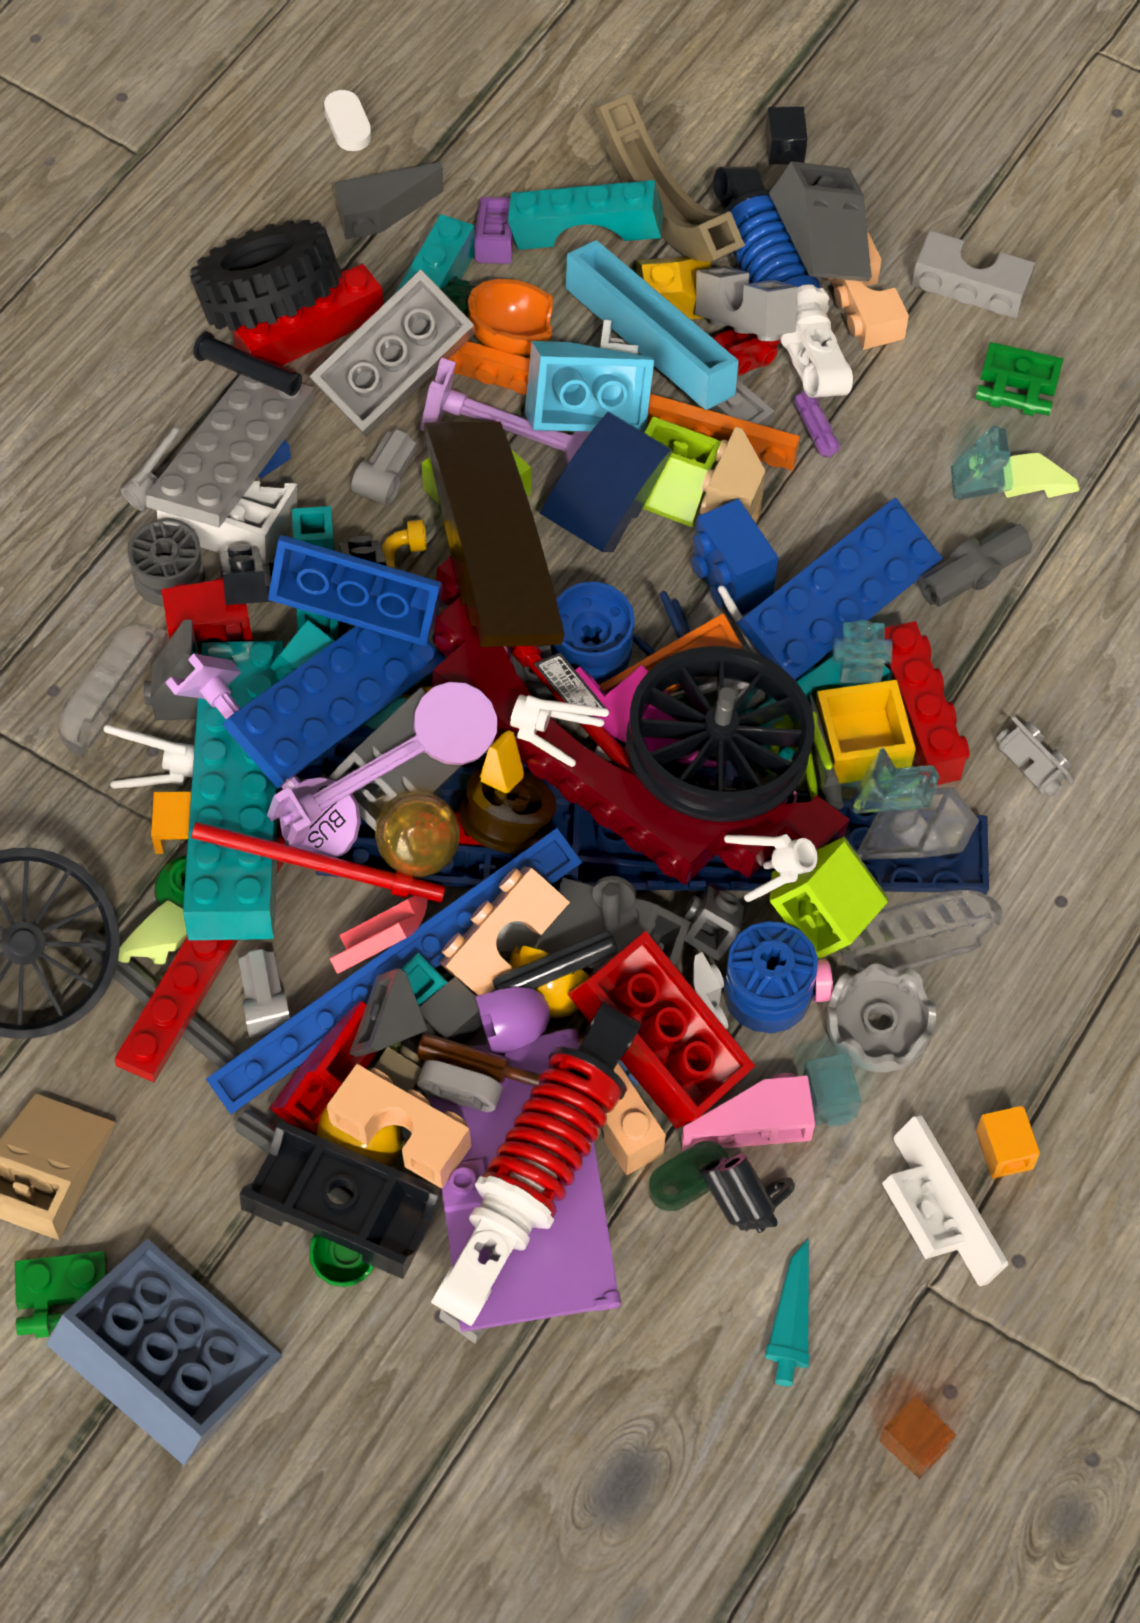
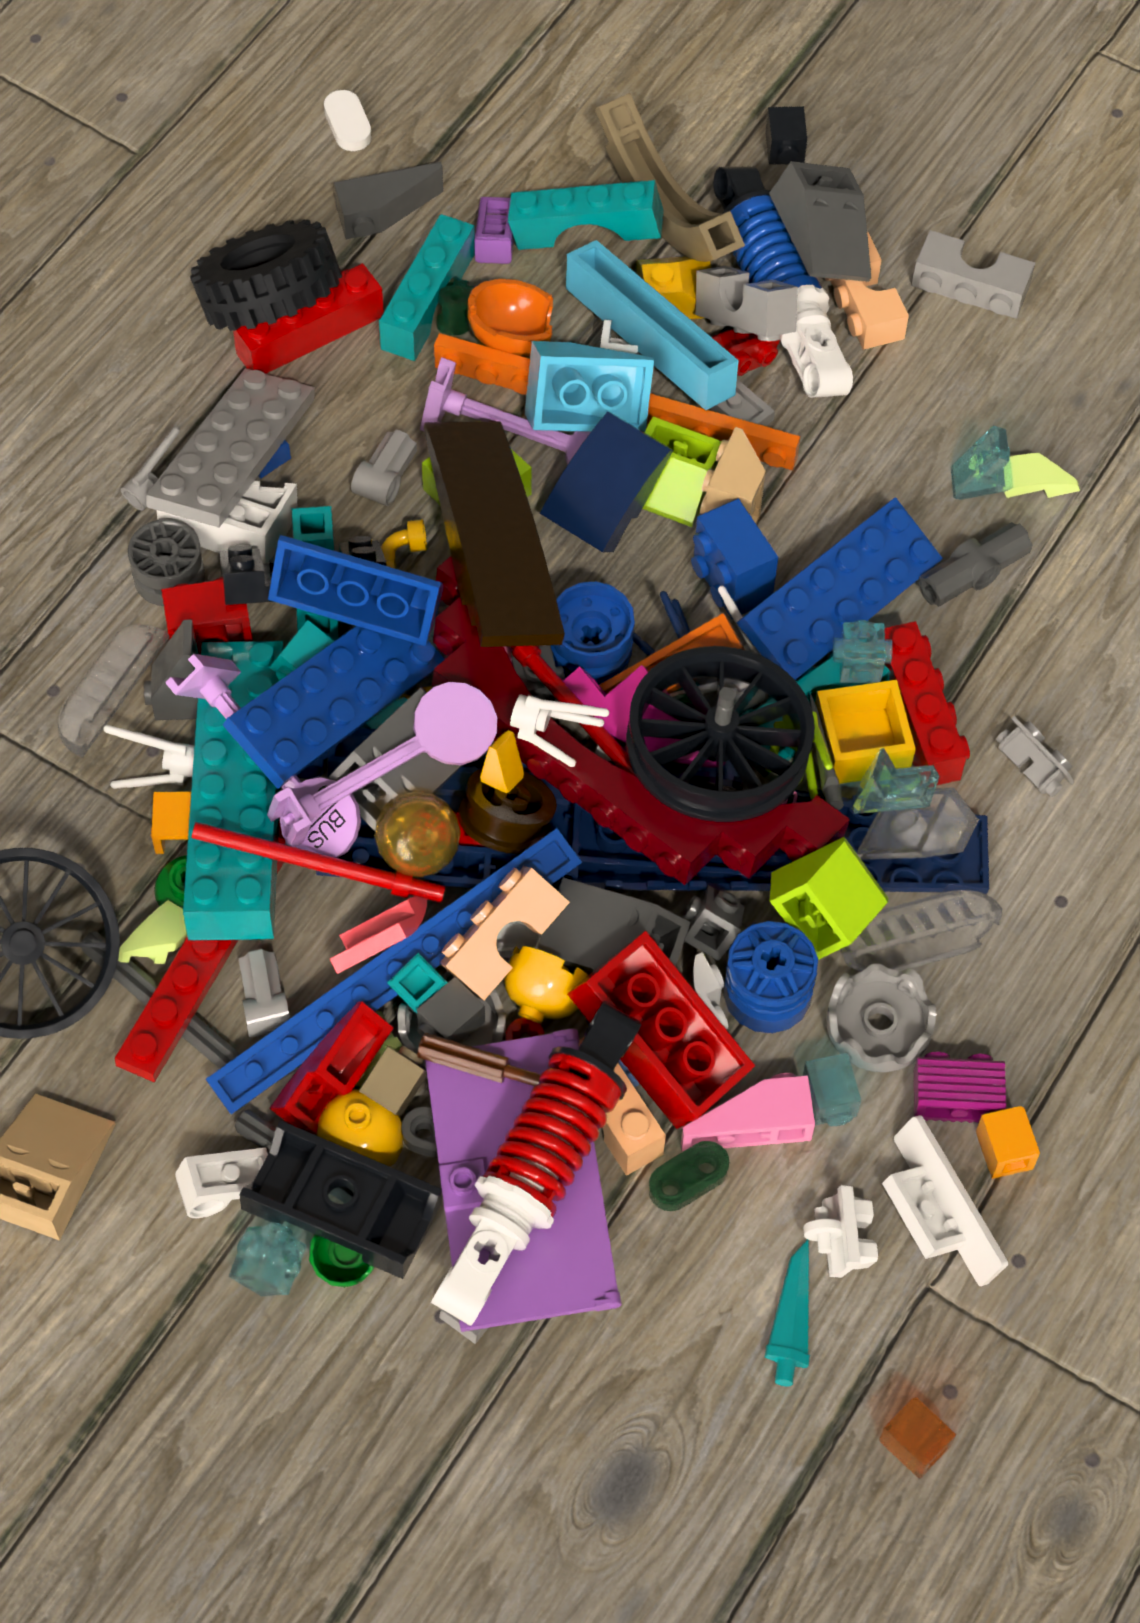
(53, 1283): green plate -> none
(163, 1350): sand blue slope -> none
(215, 1179): none -> white plate
(246, 364): black pin -> none
(268, 1259): none -> clear light blue brick
(371, 1102): light nougat arch -> none
(389, 1015): dark grey slope -> none
(393, 353): light grey brick -> none
(459, 1086): light grey beam -> none
(513, 1017): medium lavender brick -> none
(559, 963): black axle -> none
(567, 681): clear sticker -> none
(613, 896): dark grey plate -> none
(742, 1193): black piece -> none
(788, 859): white plant -> none
(817, 425): medium lavender axle -> none
(823, 984): bright pink tile -> none
(837, 1232): none -> white hips
(958, 1087): none -> magenta brick
(1020, 370): green plate -> none

